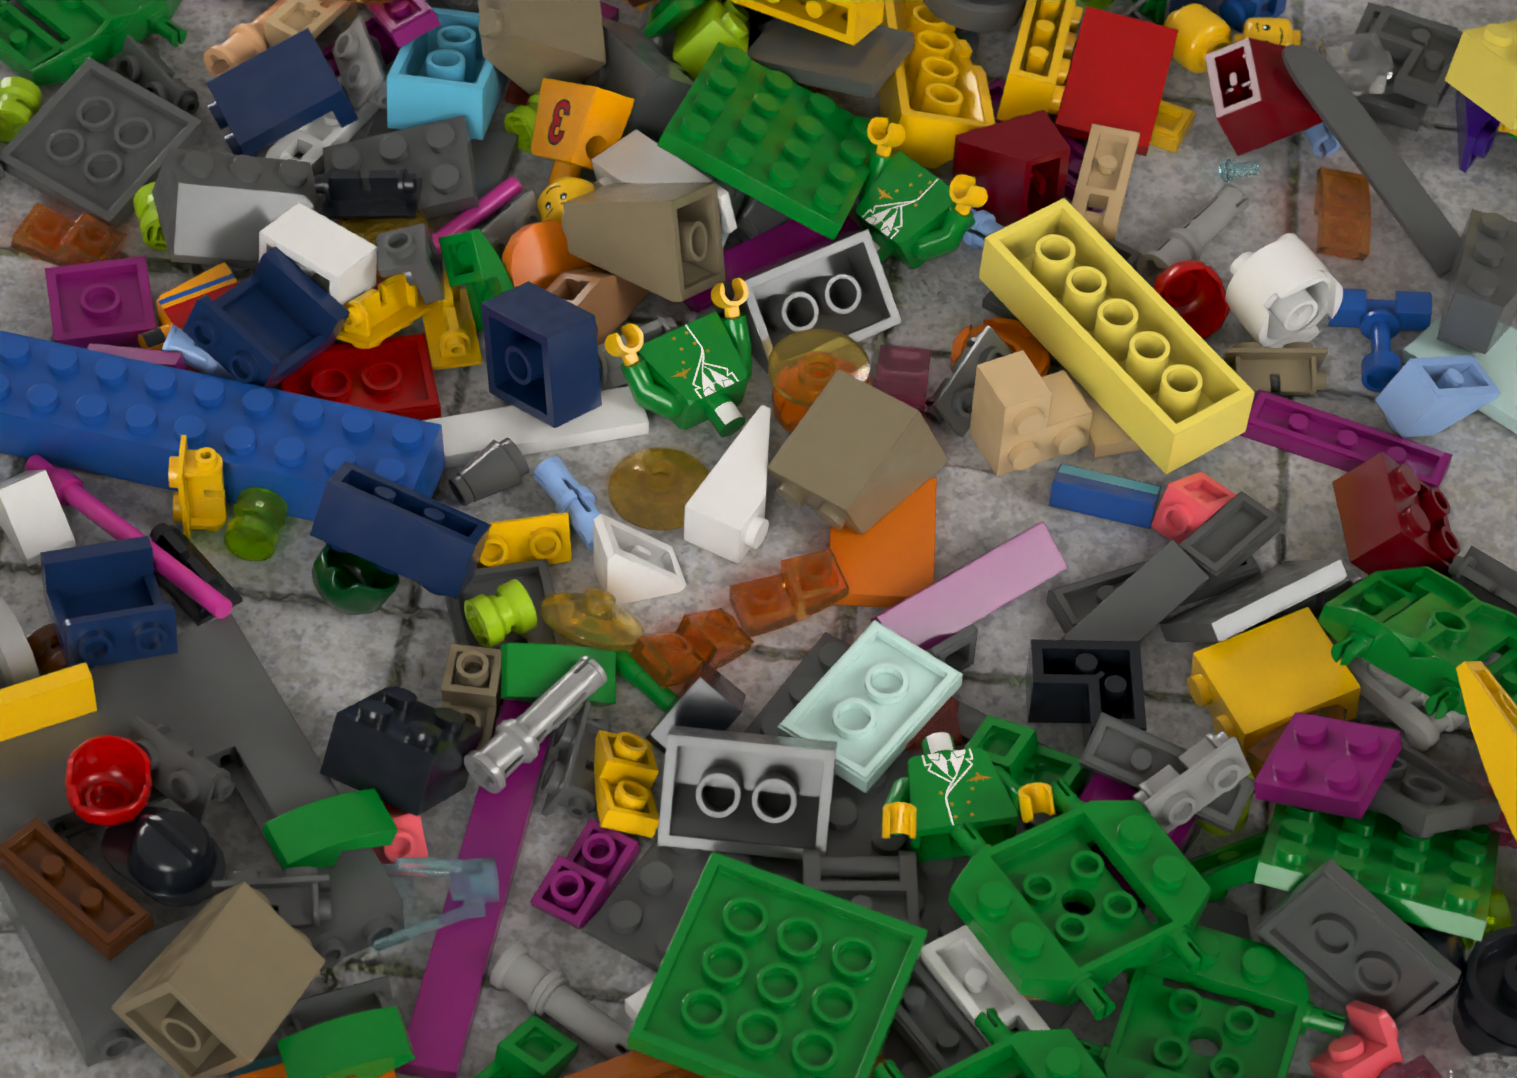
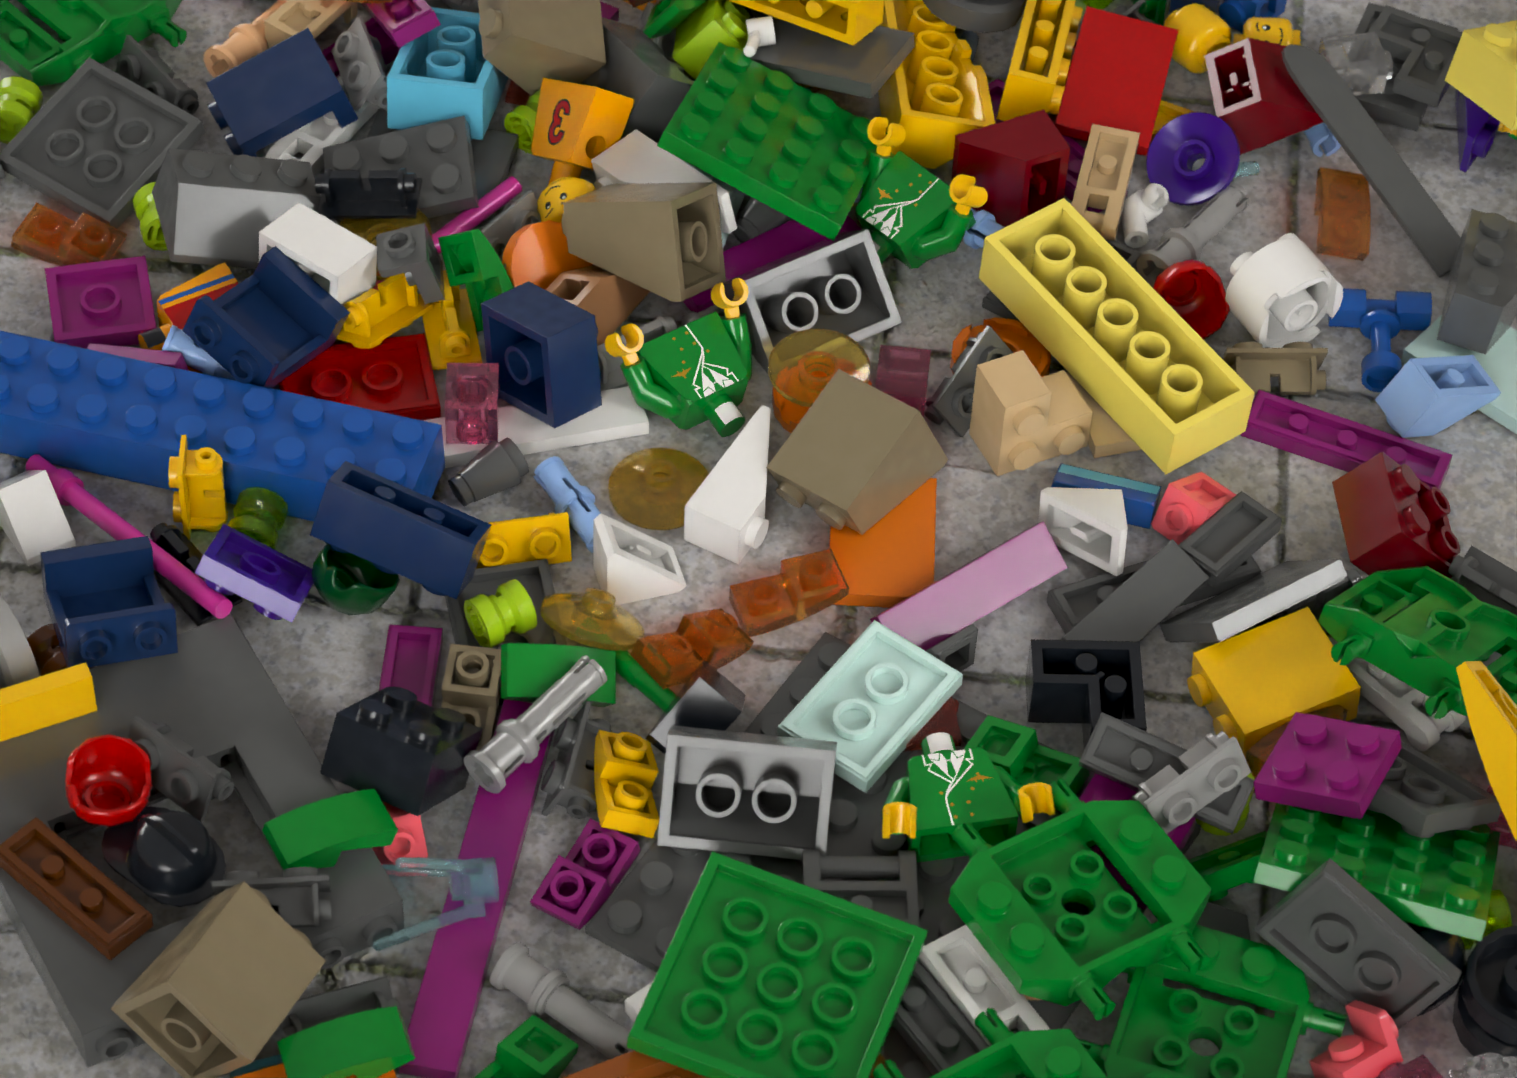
(255, 572): none -> dark purple plate
(413, 660): none -> magenta tile
(472, 403): none -> clear pink brick
(760, 34): none -> white hand
(1087, 524): none -> white slope
(1139, 211): none -> white arm
(1183, 143): none -> dark purple dish

